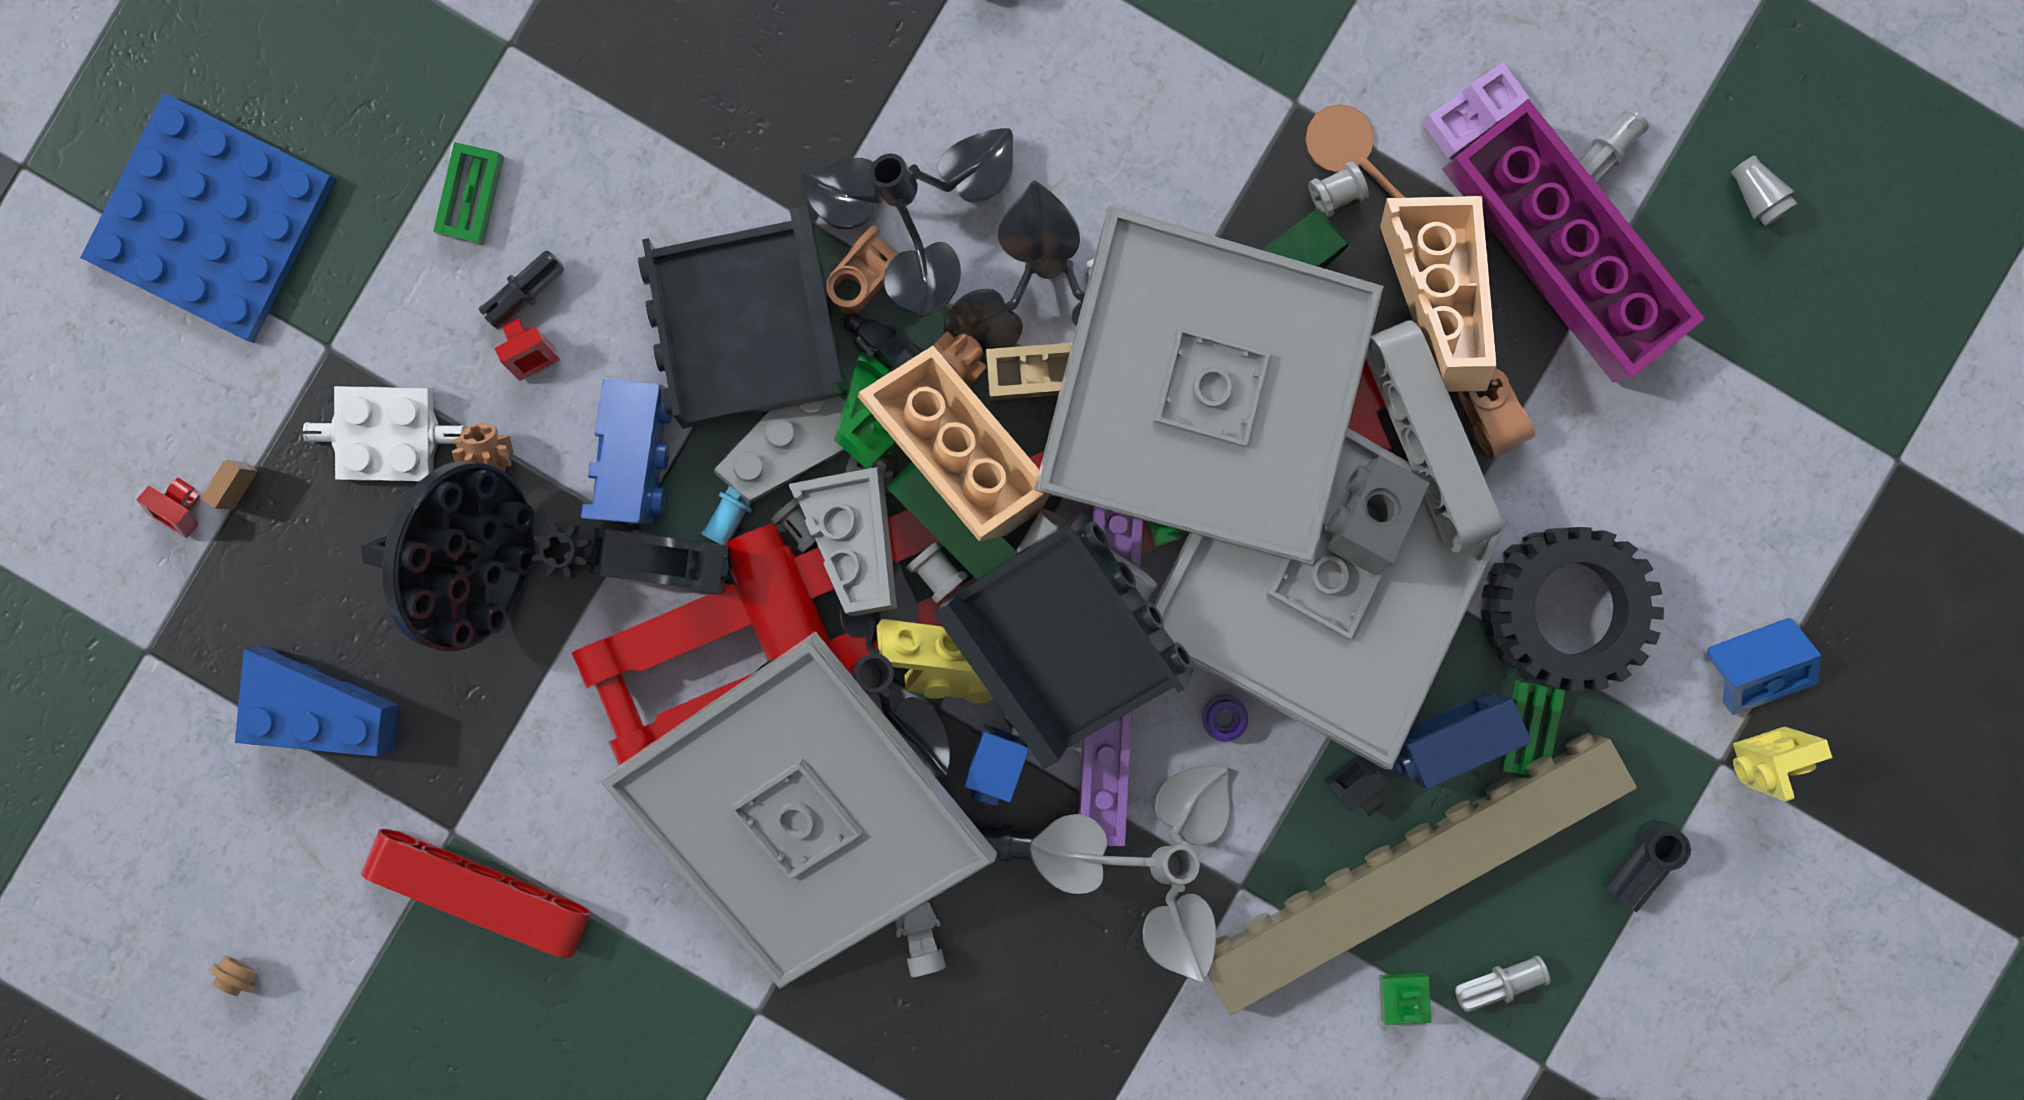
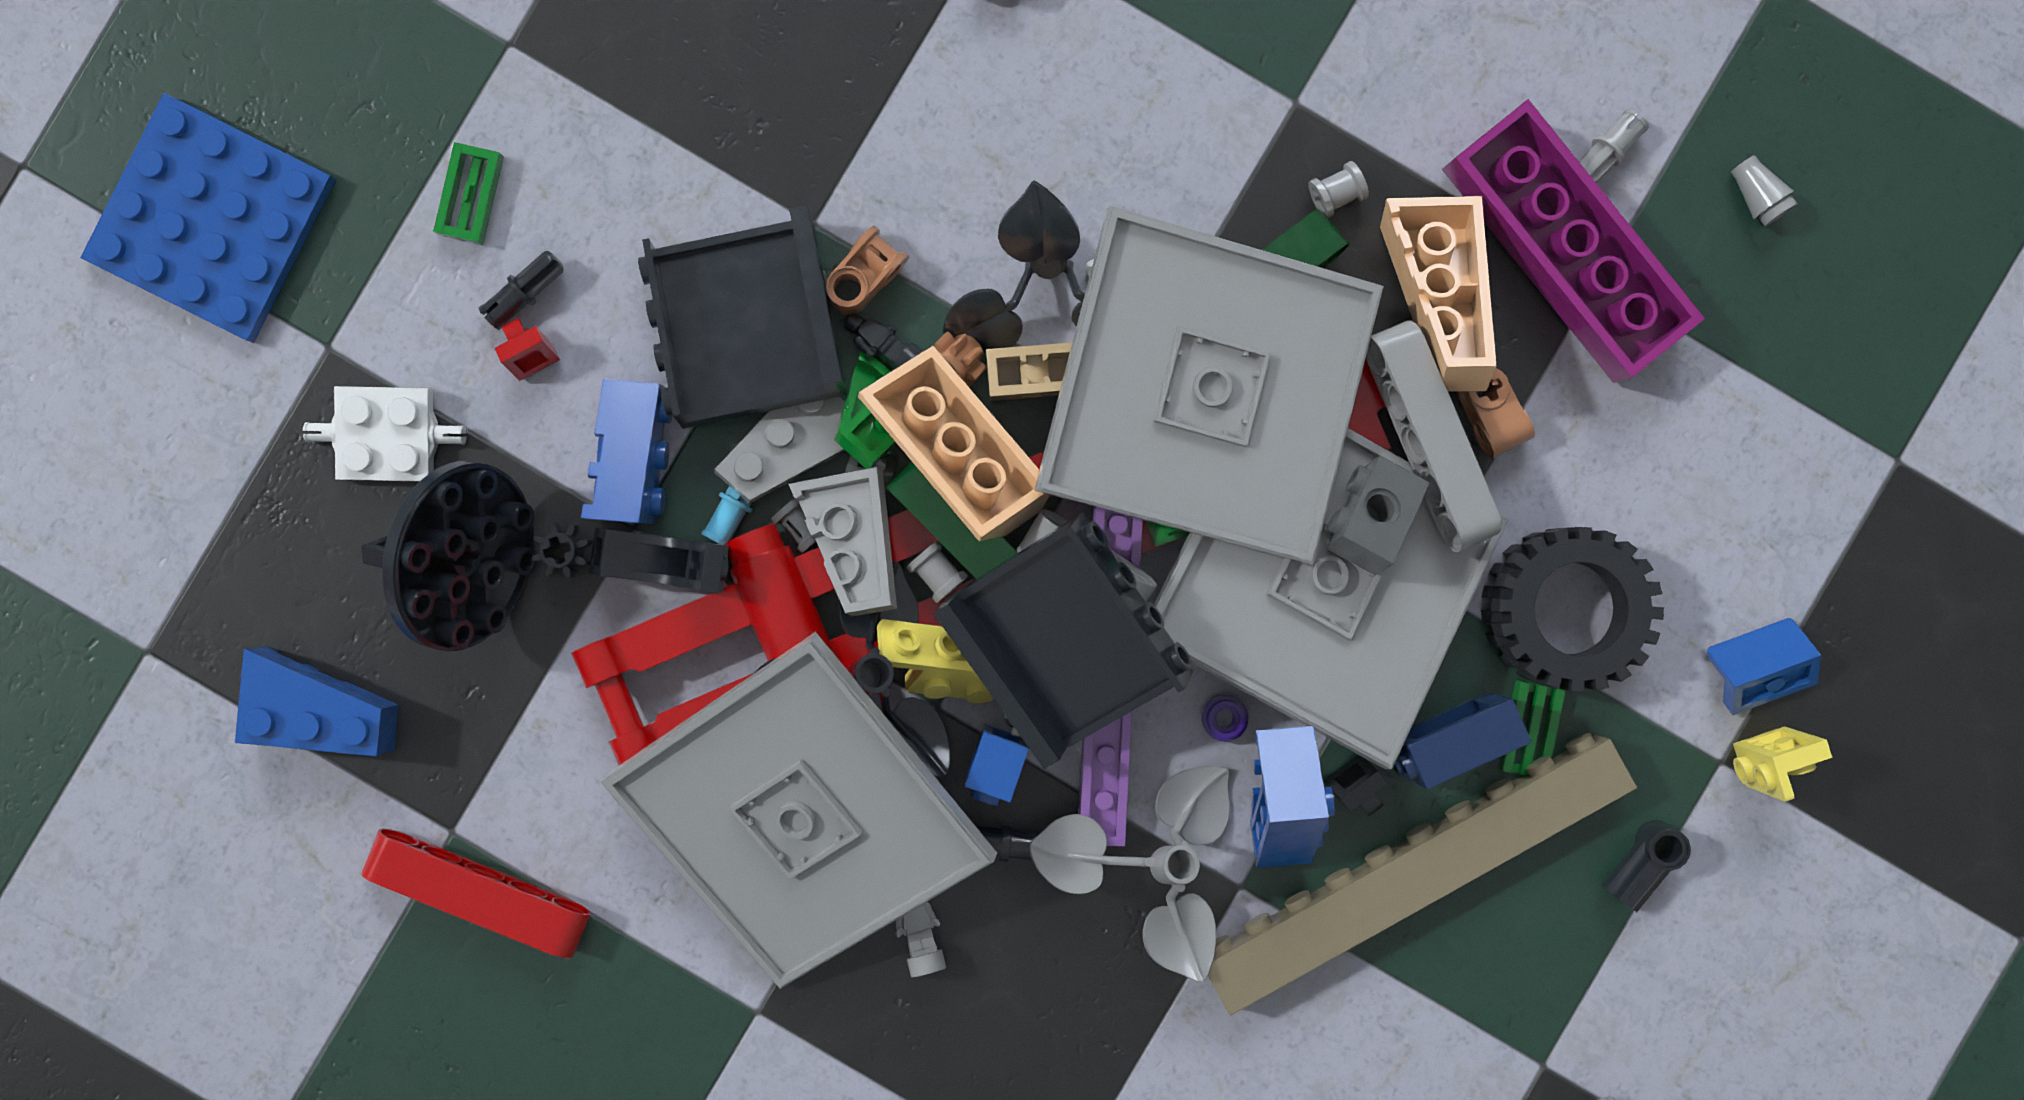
(172, 507): red tile -> none
(229, 484): medium nougat tile -> none
(233, 976): medium nougat plate -> none
(484, 445): nougat gear -> none
(845, 195): black plant -> none
(1292, 802): none -> wedge
(1342, 136): nougat piece -> none
(1405, 998): green tile -> none
(1475, 110): lavender slope -> none
(1502, 984): light grey axle -> none

